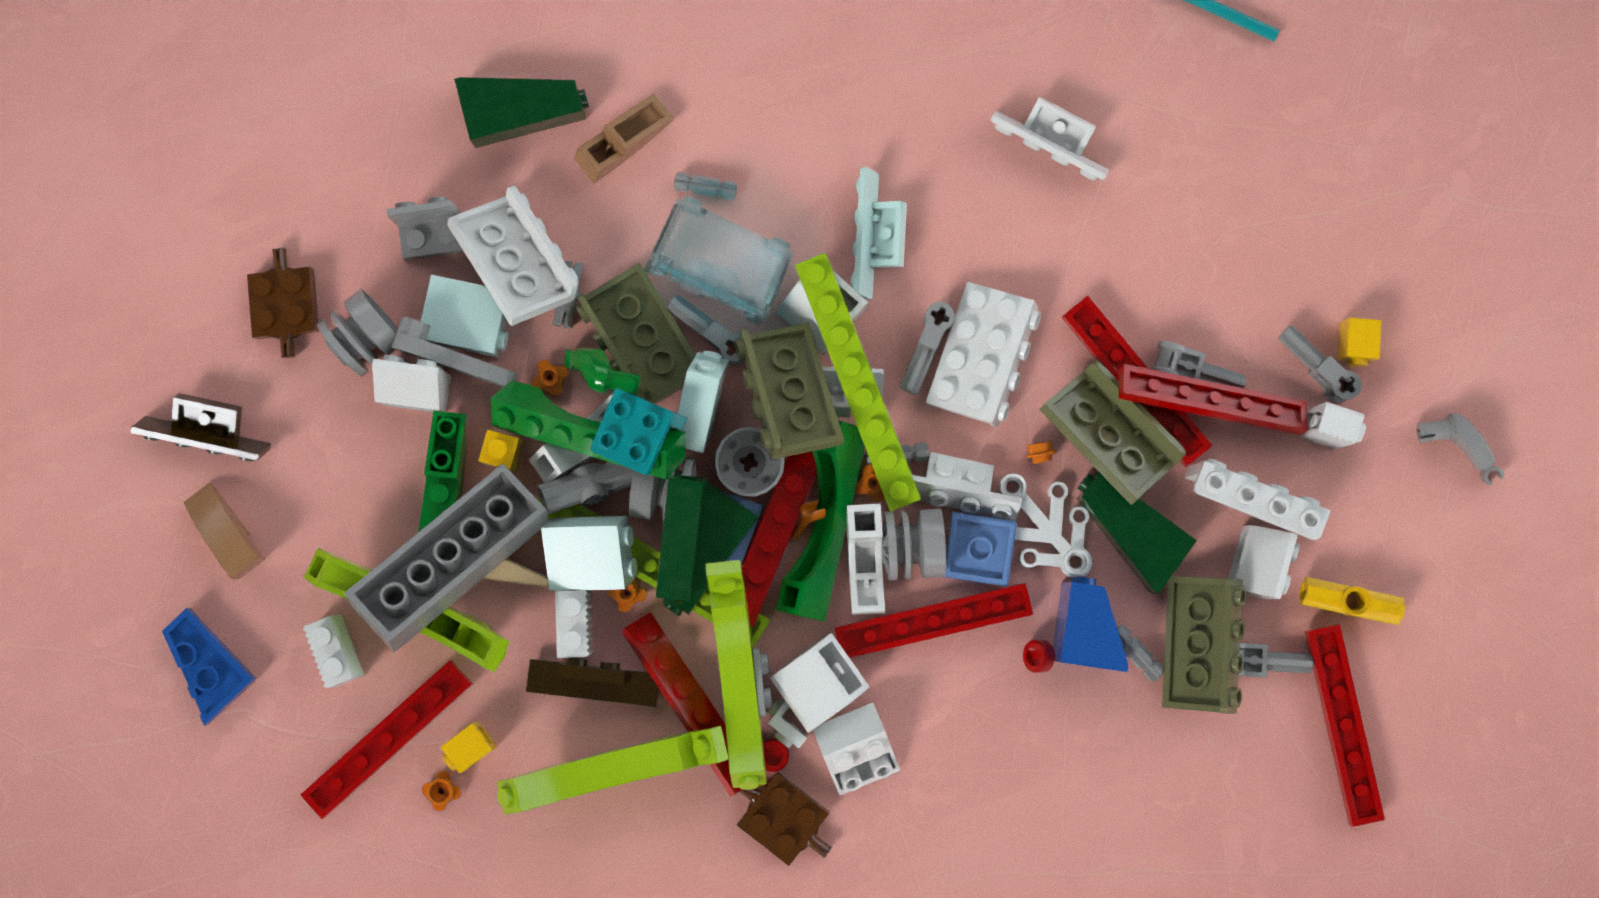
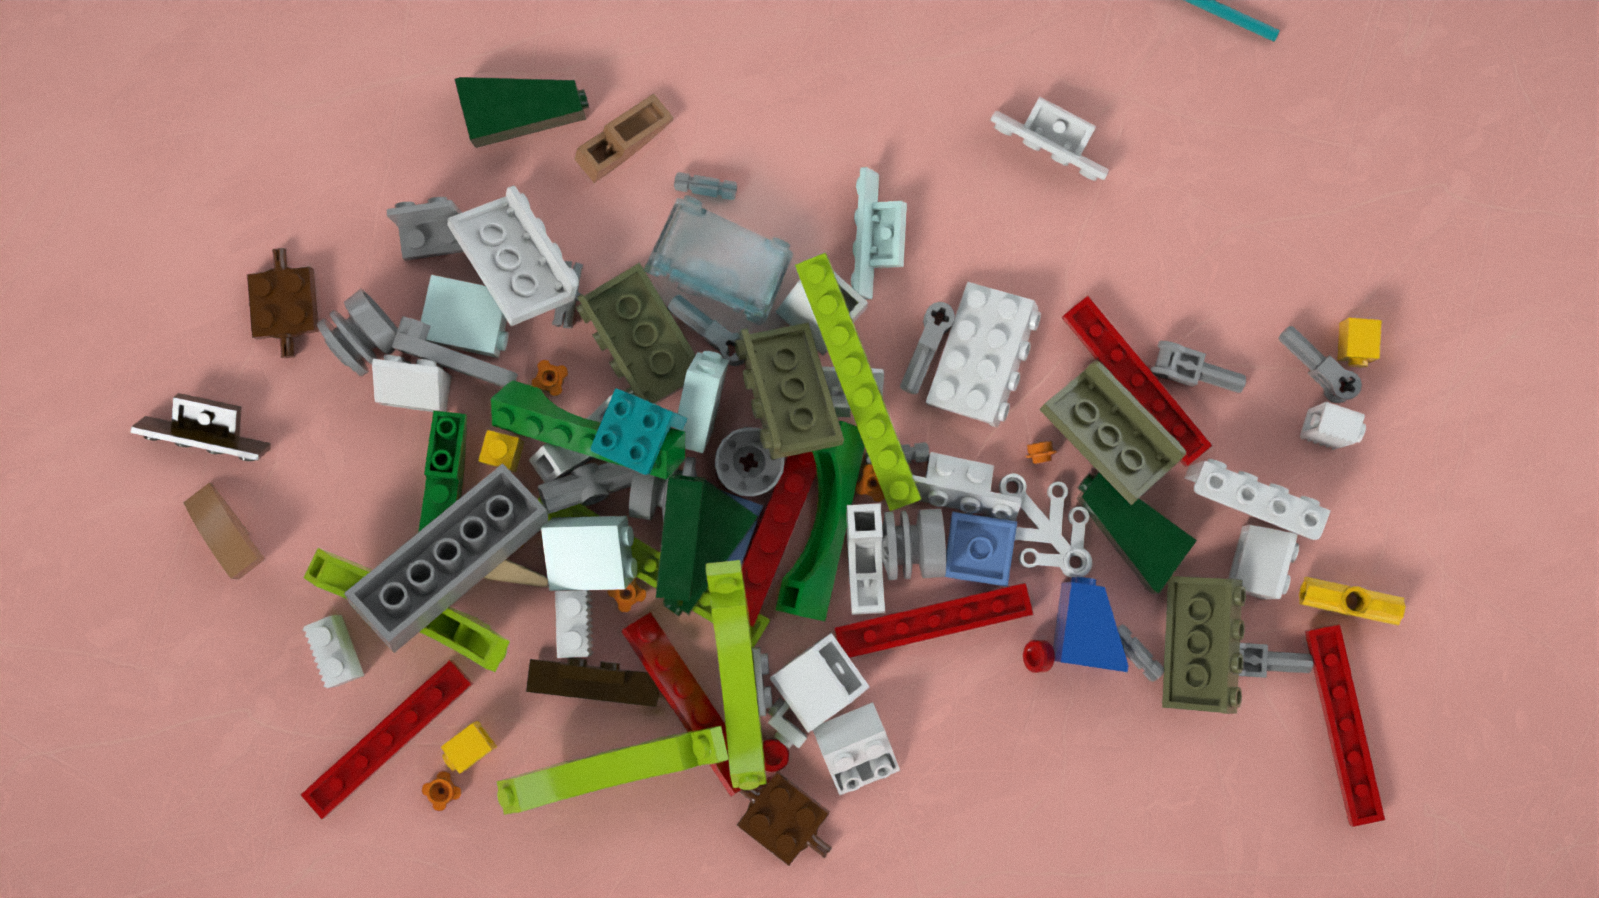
(209, 667): blue wing -> none
(597, 372): green arm -> none
(808, 513): orange hand -> none
(1212, 399): red plate -> none
(1464, 435): light grey arm -> none

